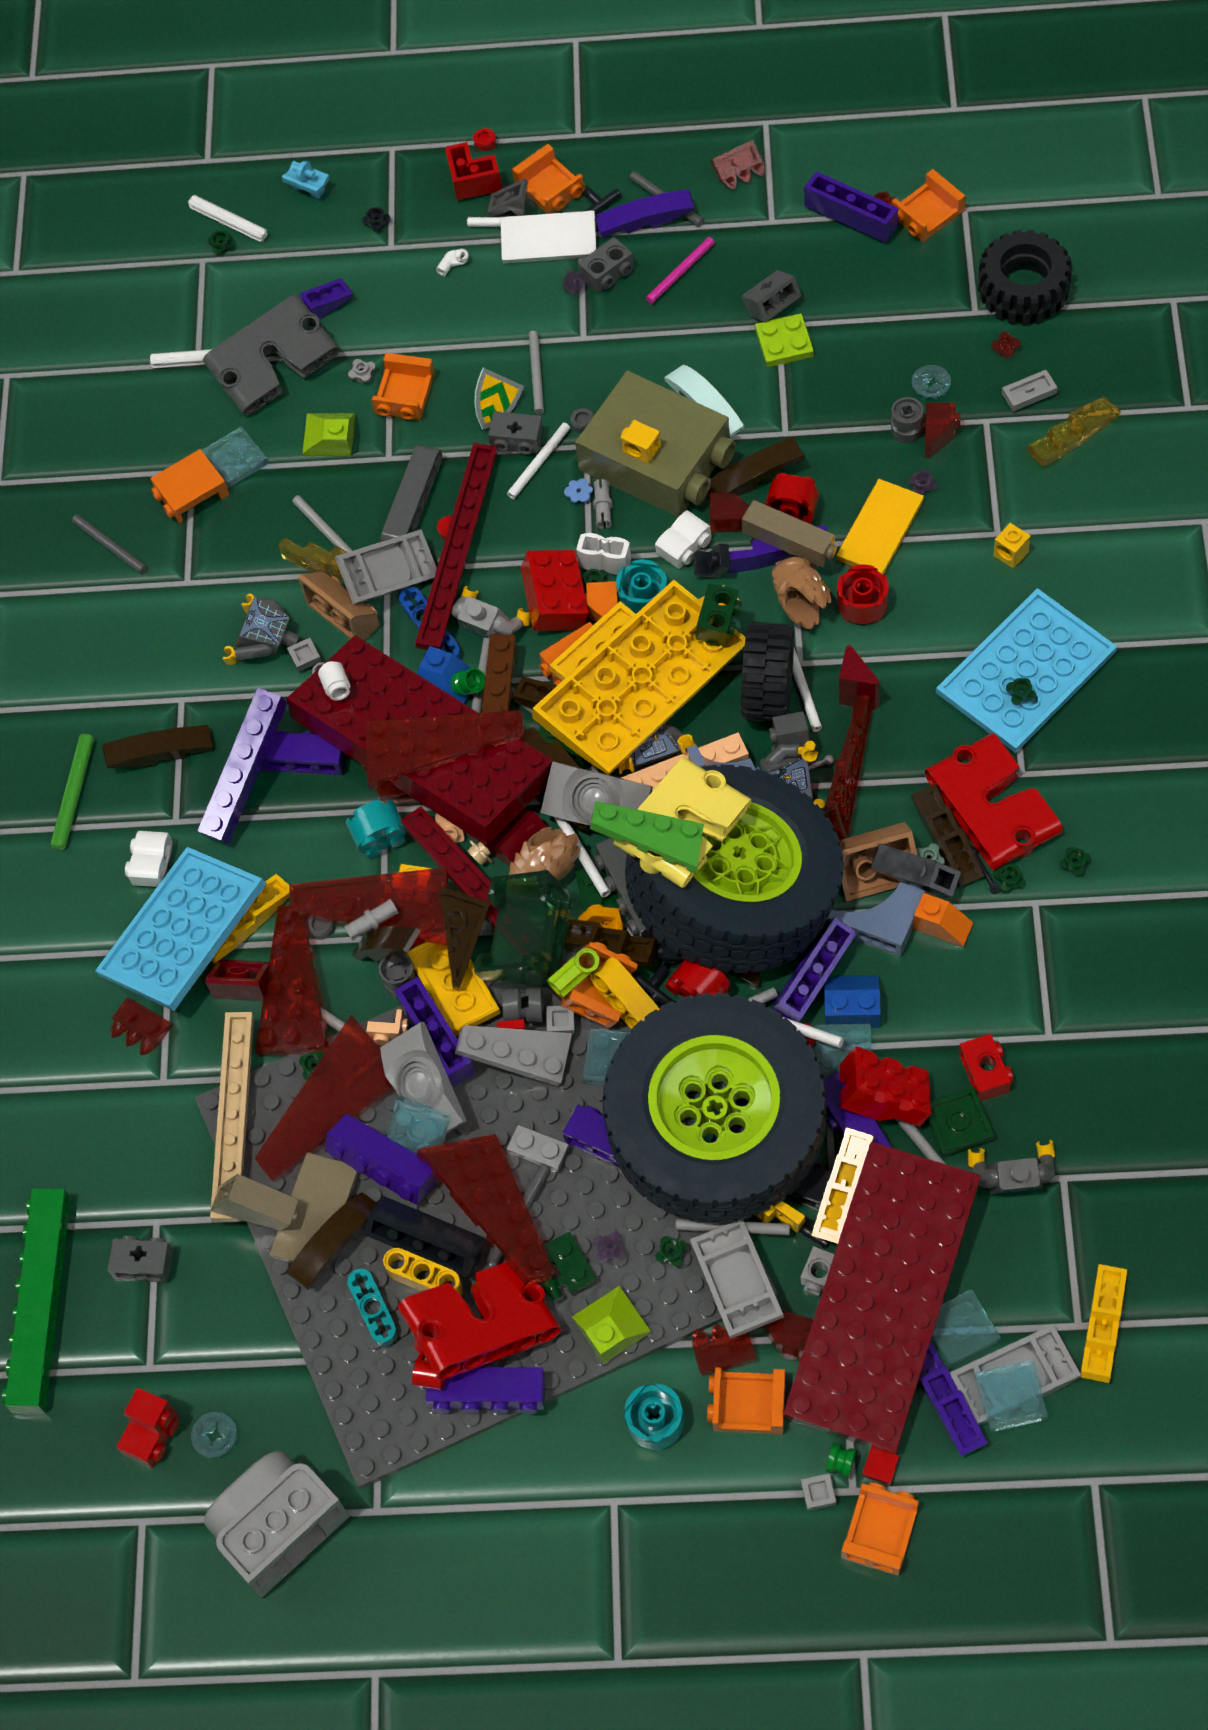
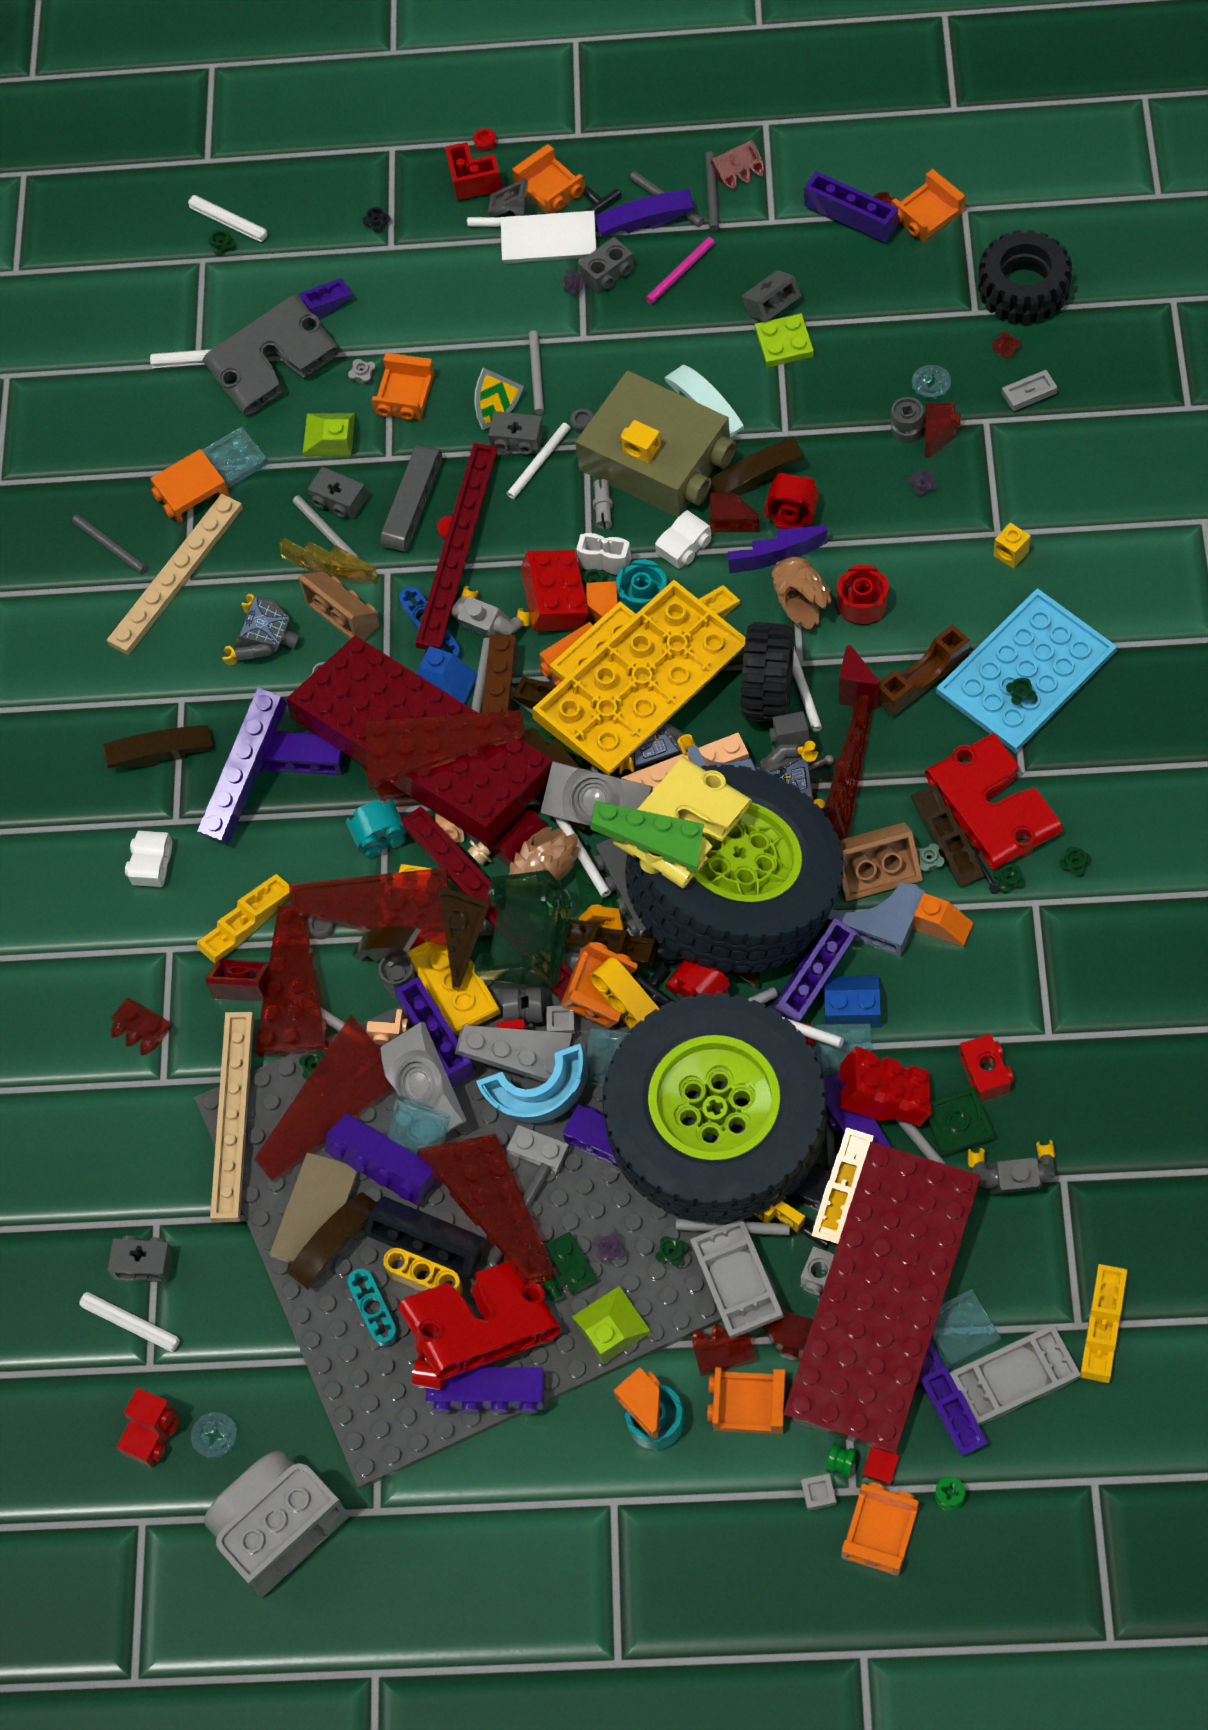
(37, 1302): green brick -> none
(72, 791): bright green axle -> none
(129, 1322): none -> white axle
(174, 574): none -> tan plate
(180, 928): medium azure plate -> none
(255, 1203): dark tan slope -> none
(304, 654): light grey plate -> none
(305, 178): medium azure hips -> none
(334, 680): white brick -> none
(337, 493): none -> dark grey brick
(371, 919): light grey pin -> none
(386, 567): light grey slope -> none
(452, 259): white arm -> none
(467, 682): green wheel -> none
(547, 1100): none -> medium azure brick
(572, 972): lime piece -> none
(578, 491): medium blue plant -> none
(641, 1399): none -> orange slope
(712, 193): none -> dark grey bar
(712, 563): black bracket -> none
(715, 614): dark green brick -> none
(789, 534): dark tan brick -> none
(880, 526): yellow tile -> none
(916, 871): black slope -> none
(943, 655): none -> reddish brown arch
(948, 1500): none -> green wheel
(1011, 1396): clear light blue plate -> none
(1074, 431): clear yellow slope -> none

